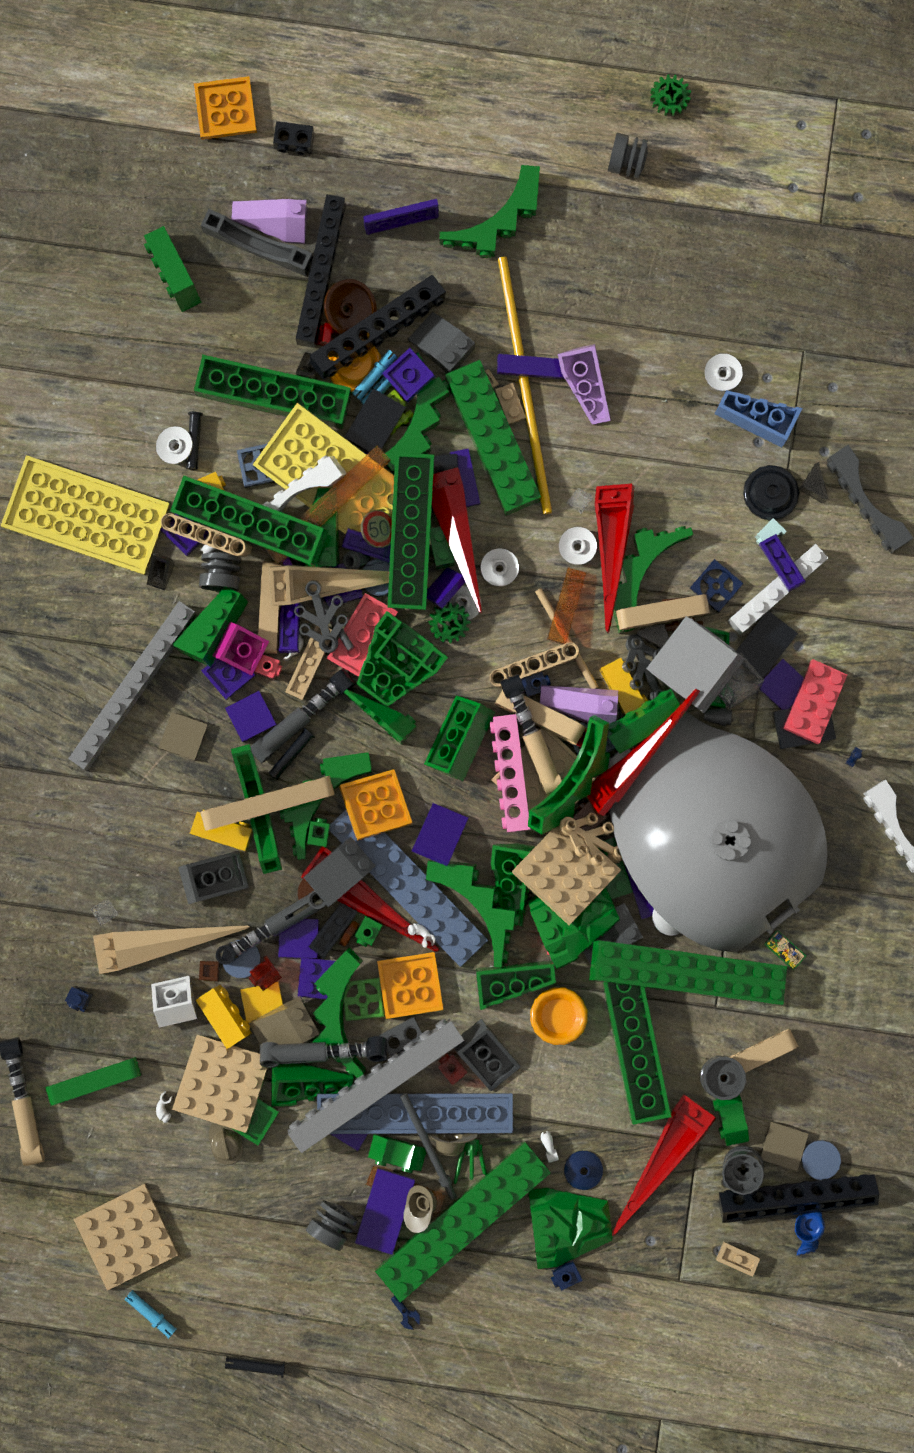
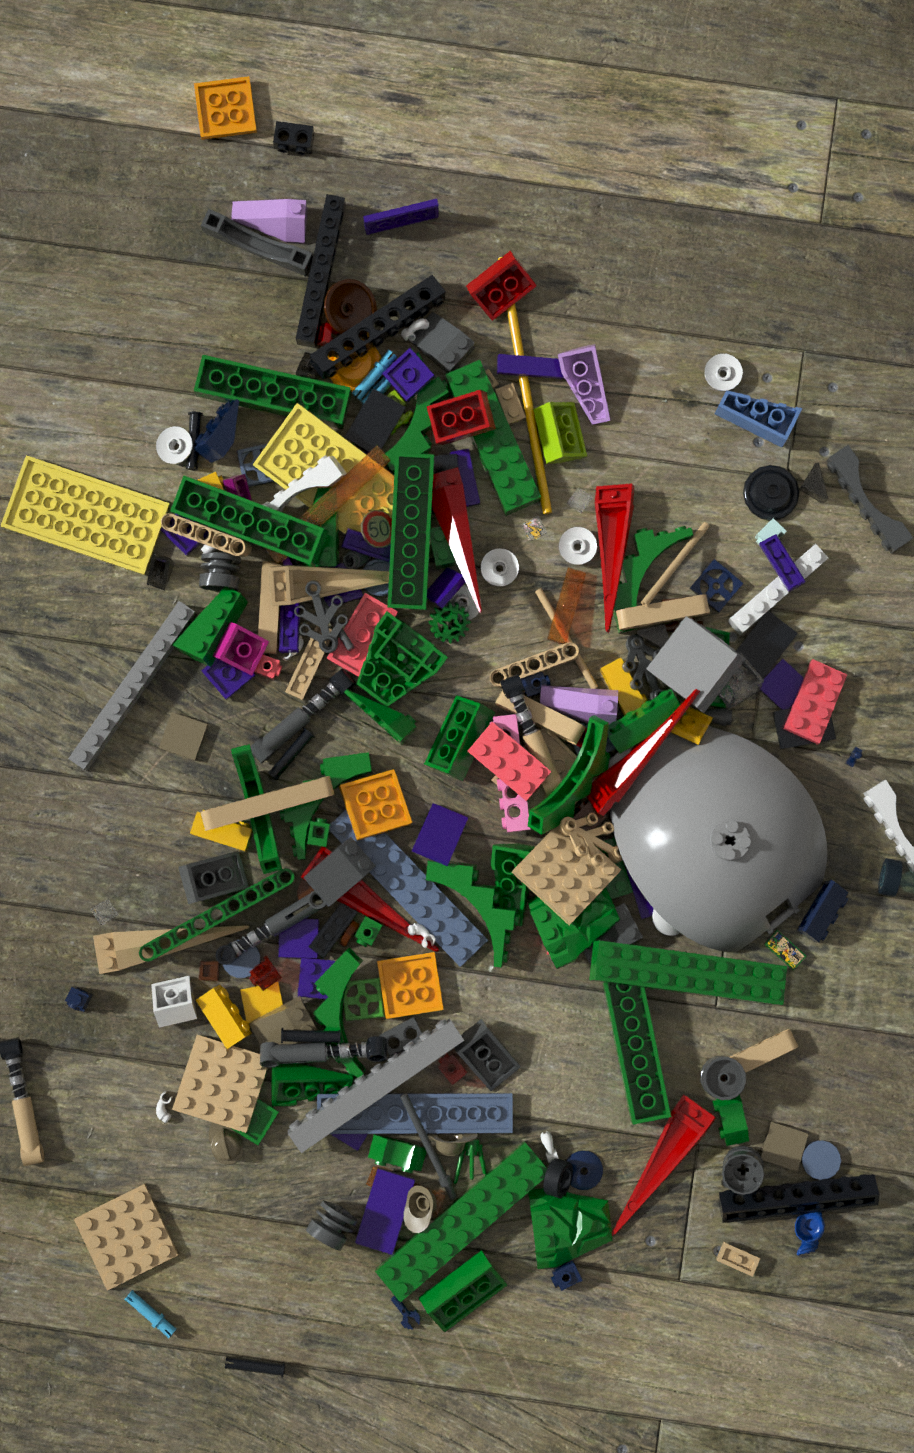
(93, 1081): green beam -> none
(171, 269): green wedge -> none
(219, 433): none -> dark blue slope
(223, 907): none -> green beam
(238, 486): none -> magenta slope
(250, 716): dark purple tile -> none
(310, 1036): none -> black pin
(408, 333): none -> white arm
(461, 417): none -> red brick
(462, 1291): none -> green slope
(501, 285): none -> red slope
(503, 223): green arch -> none
(509, 761): none -> coral plate
(512, 981): green wedge -> none
(534, 528): none -> clear tile
(558, 1178): none -> black tyre
(559, 1016): light orange piece -> none
(560, 432): none -> lime slope
(627, 155): dark grey wheel -> none
(663, 99): green gear -> none
(675, 564): none -> tan piece
(692, 725): none -> yellow tile
(823, 911): none -> dark blue slope
(890, 877): none -> black wheel

